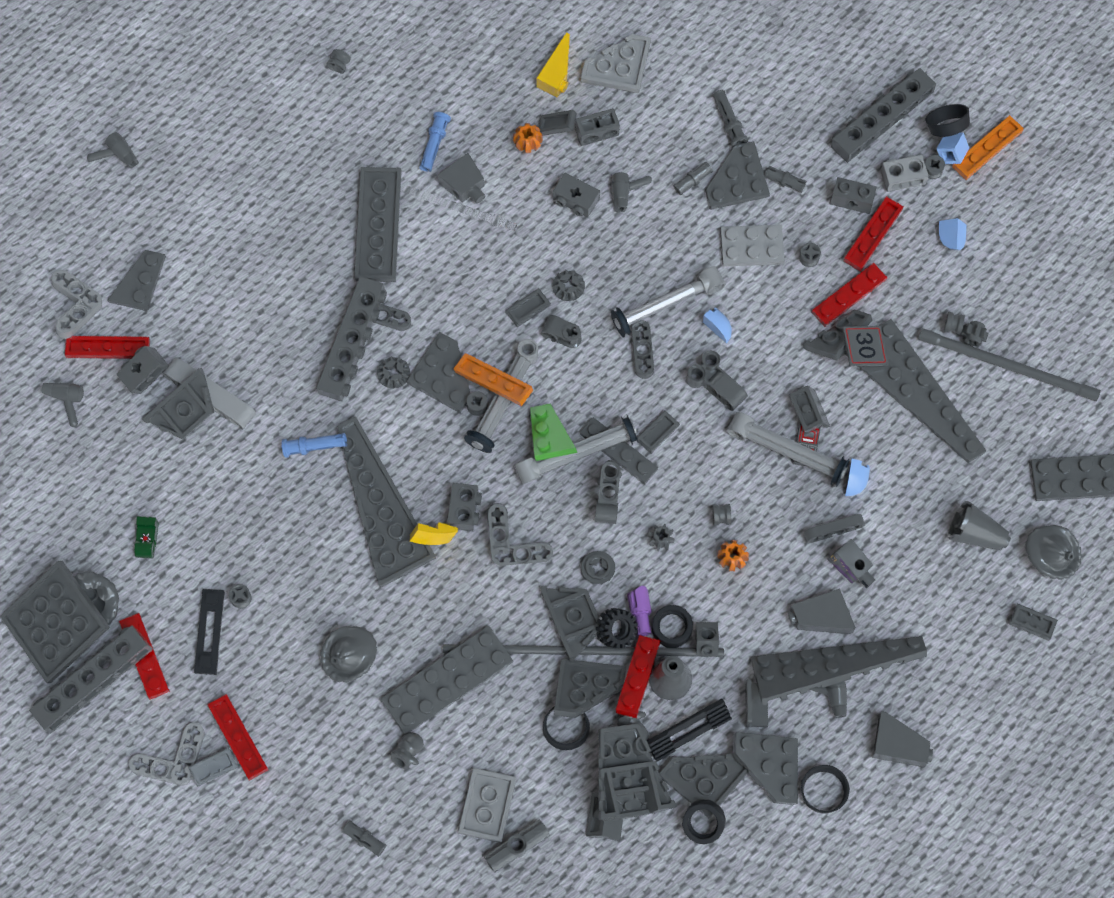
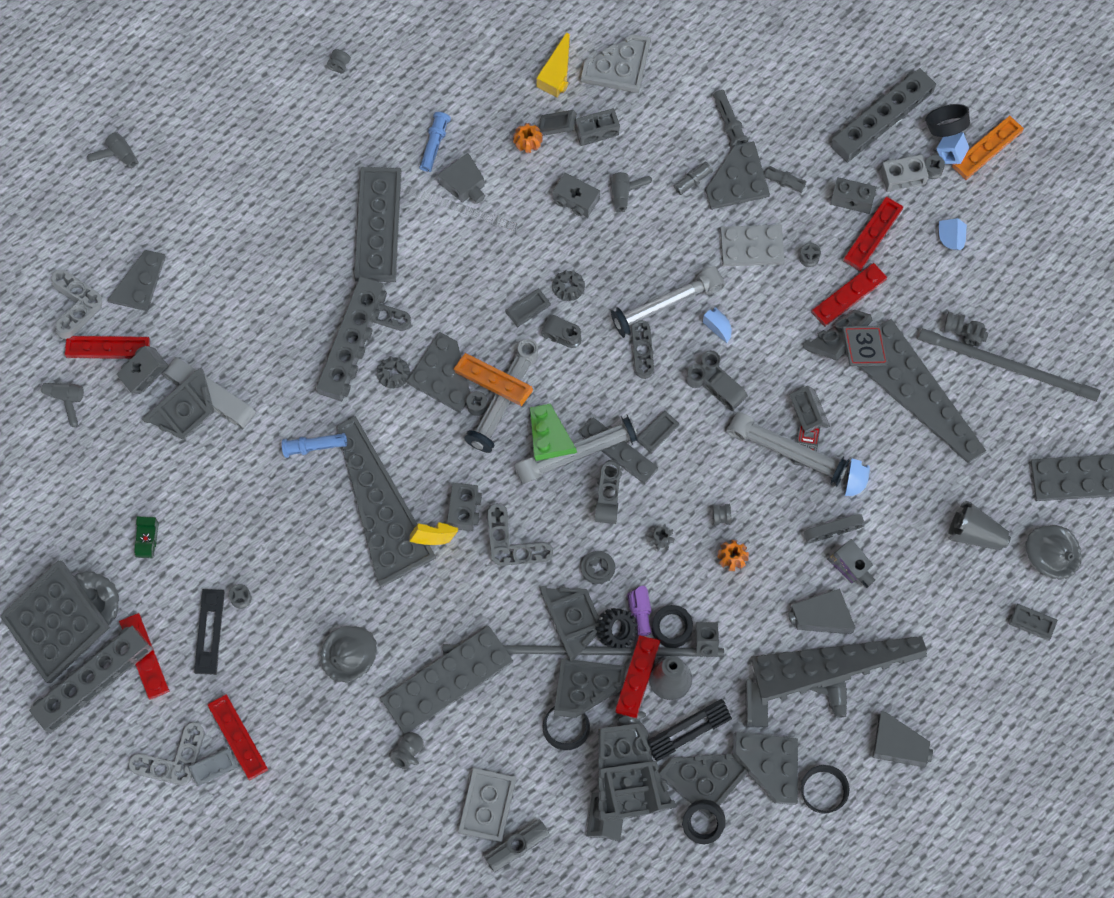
(364, 838): dark grey pin -> none

